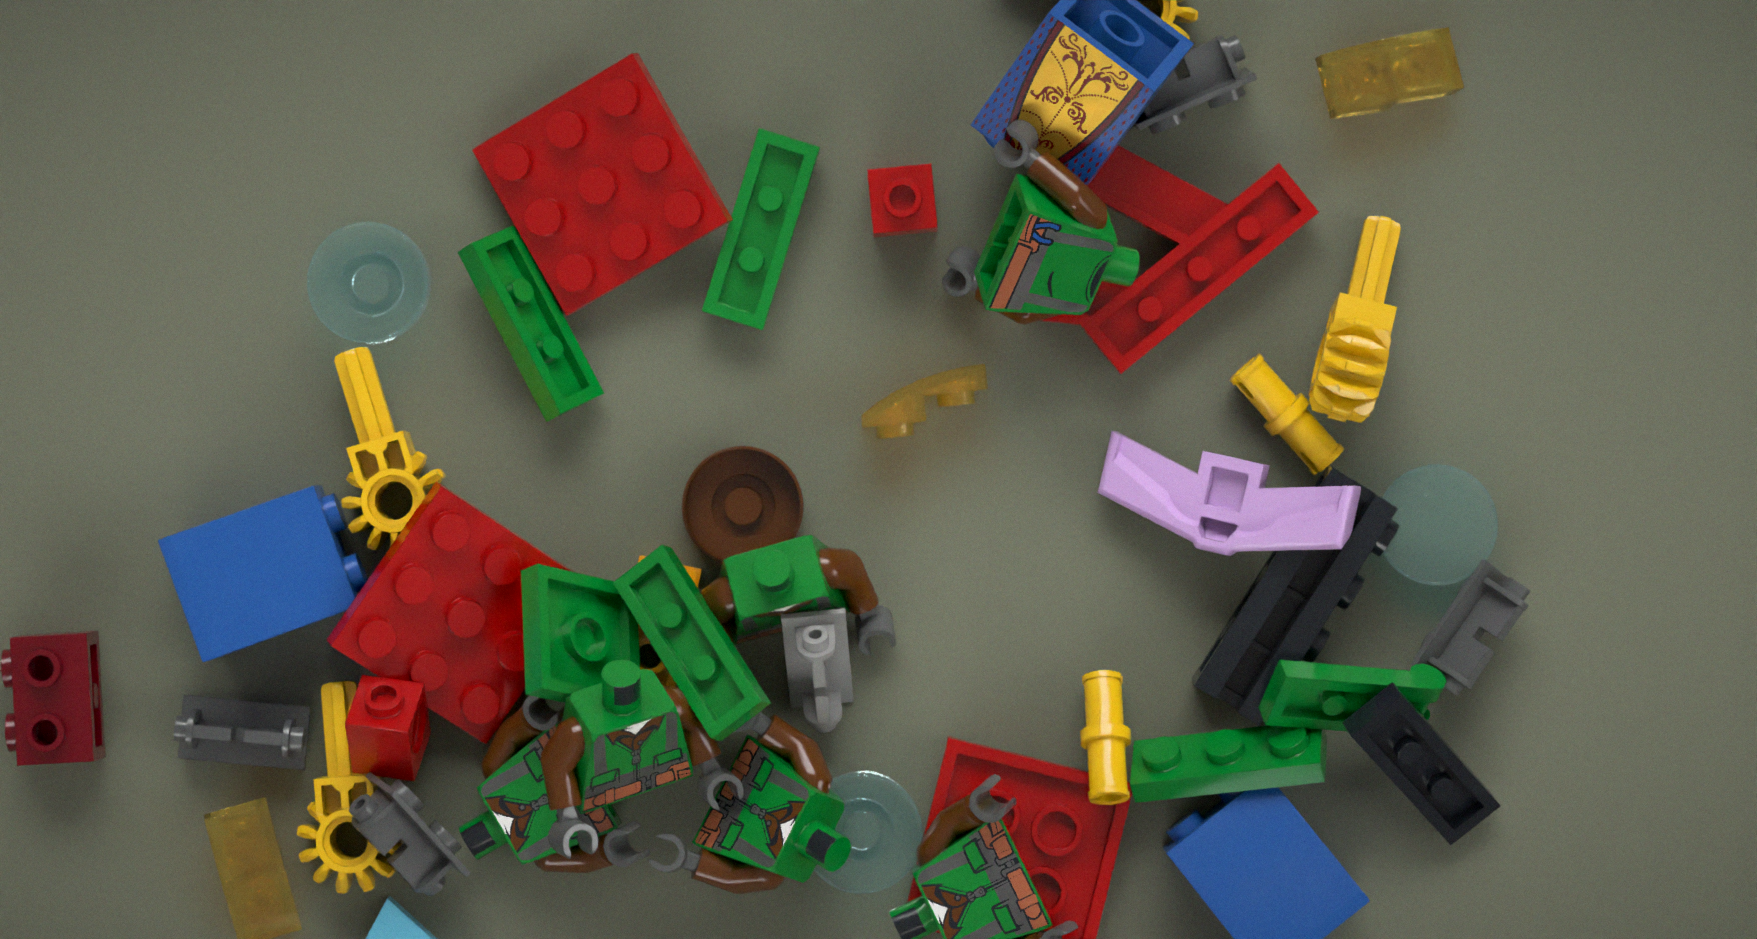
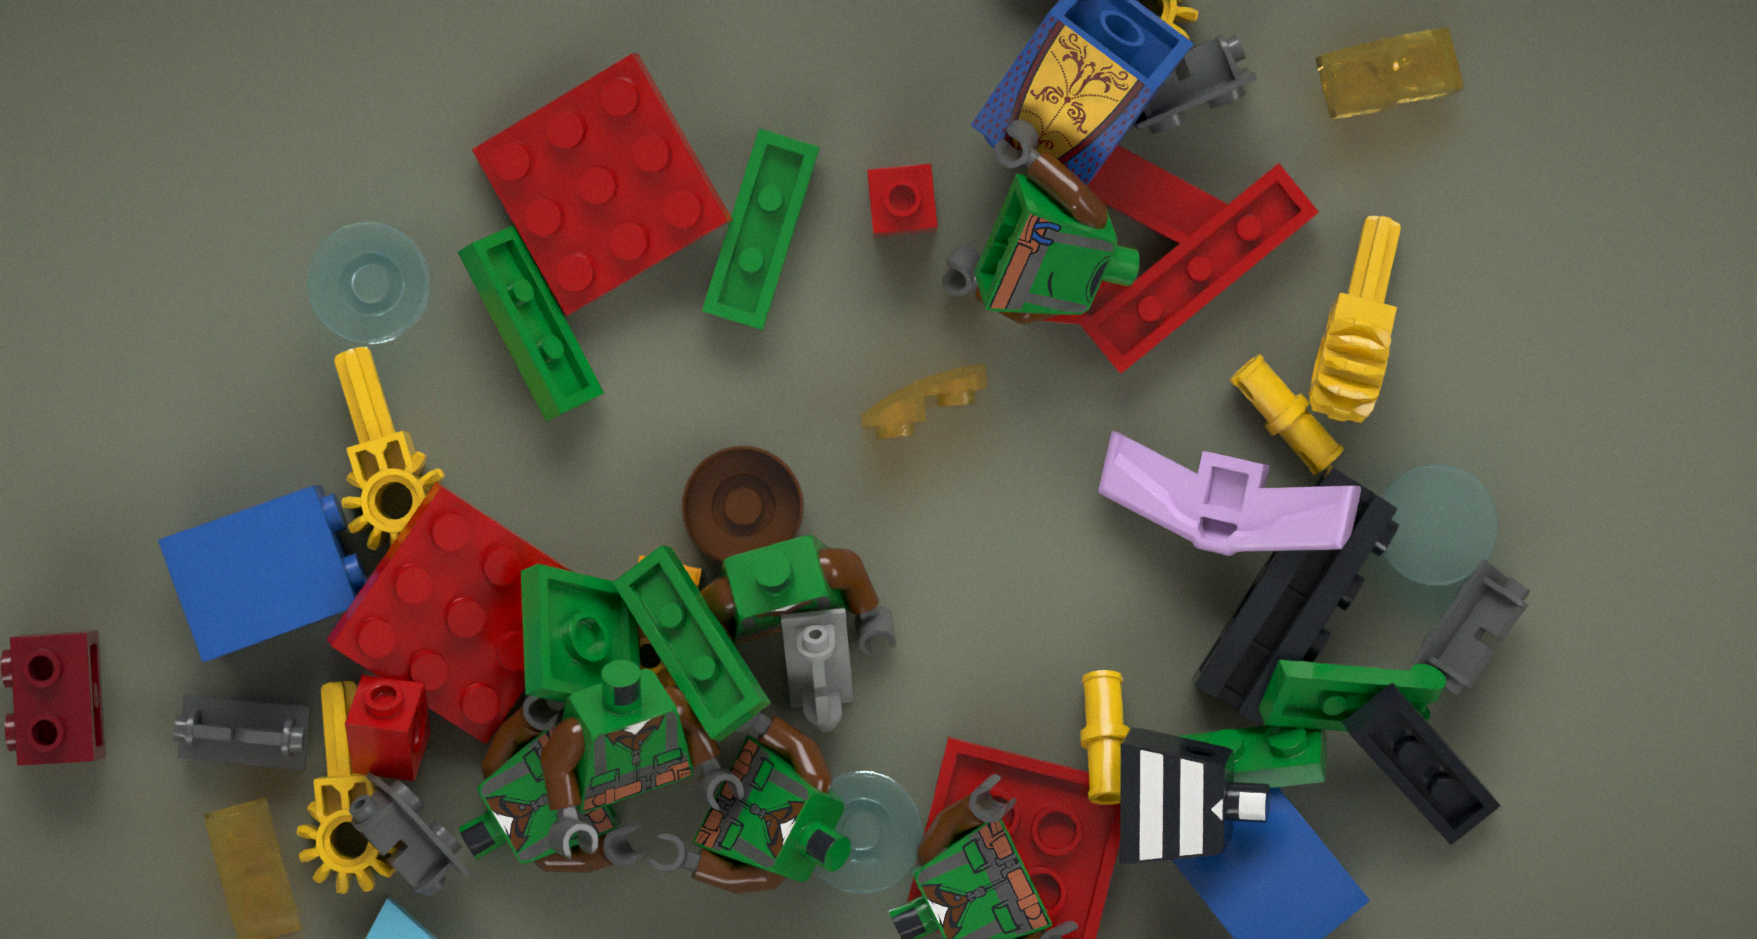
(1181, 798): none -> black torso

